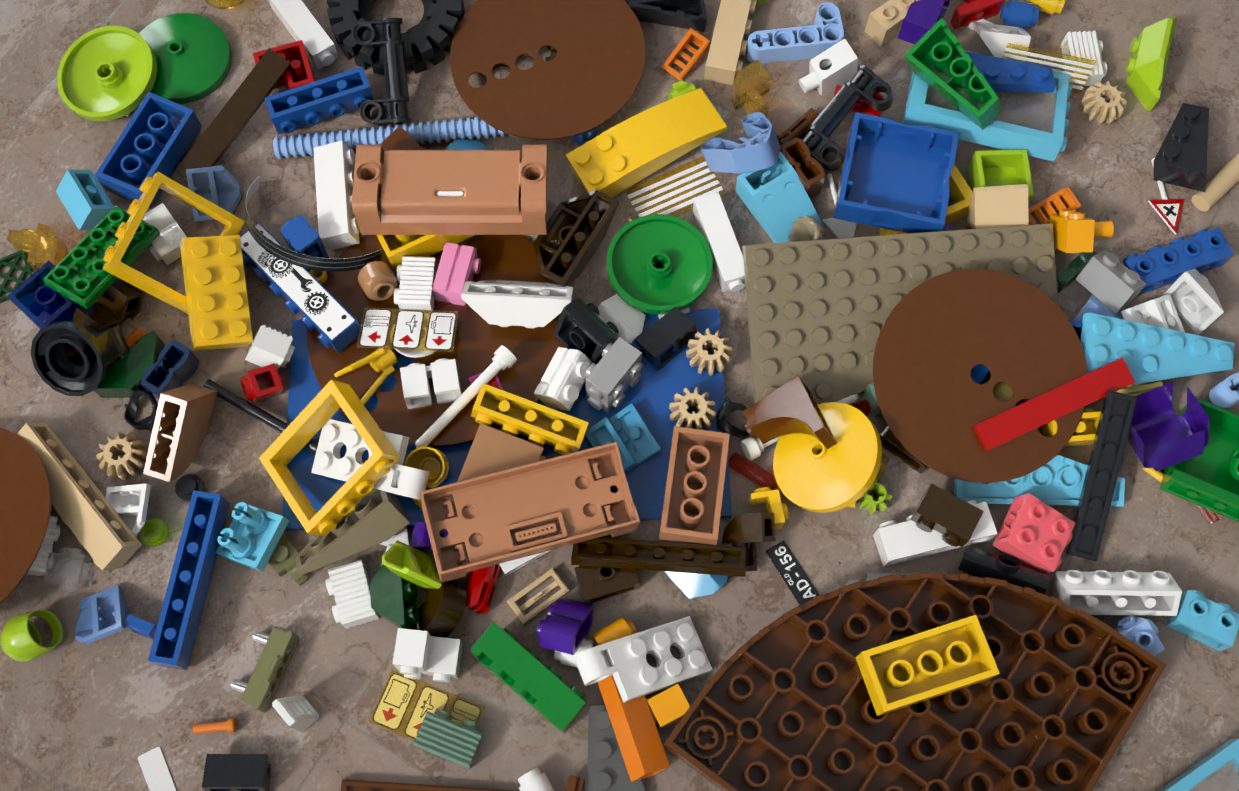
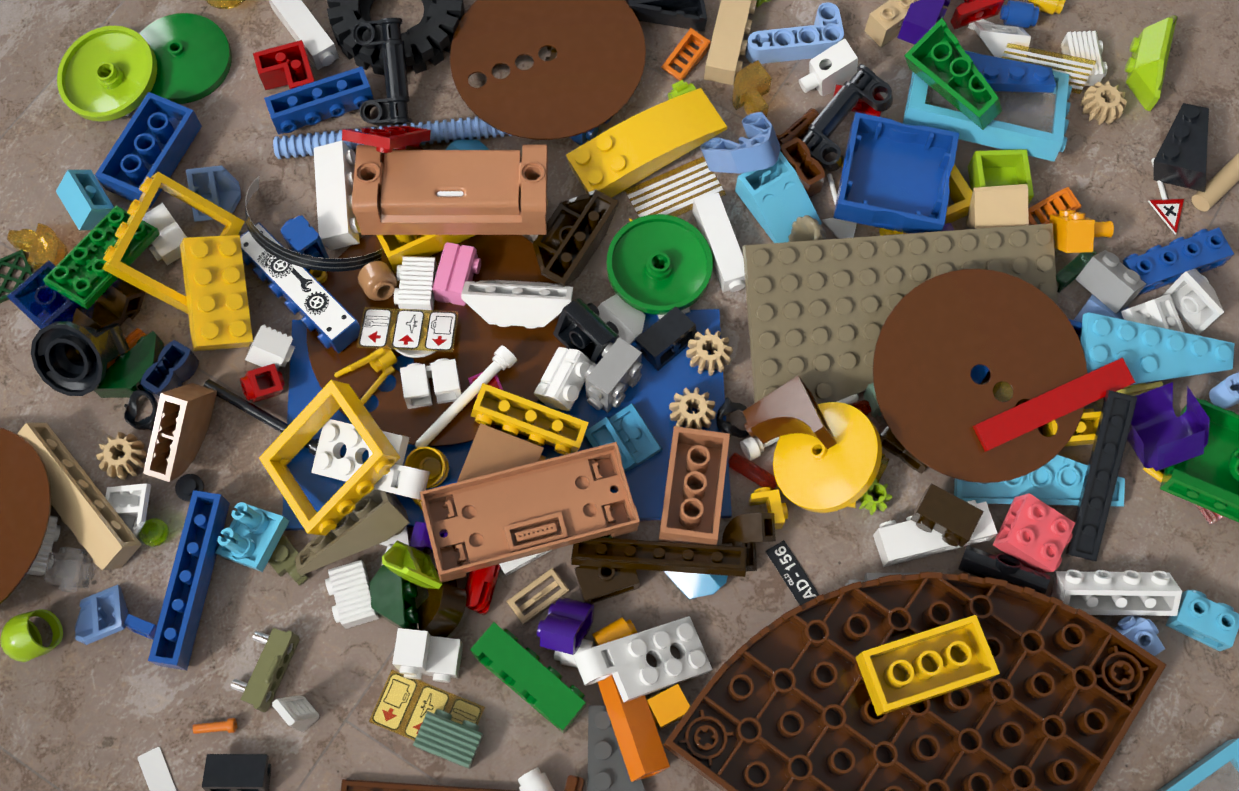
(236, 113): dark brown tile -> none
(388, 138): none -> red wing

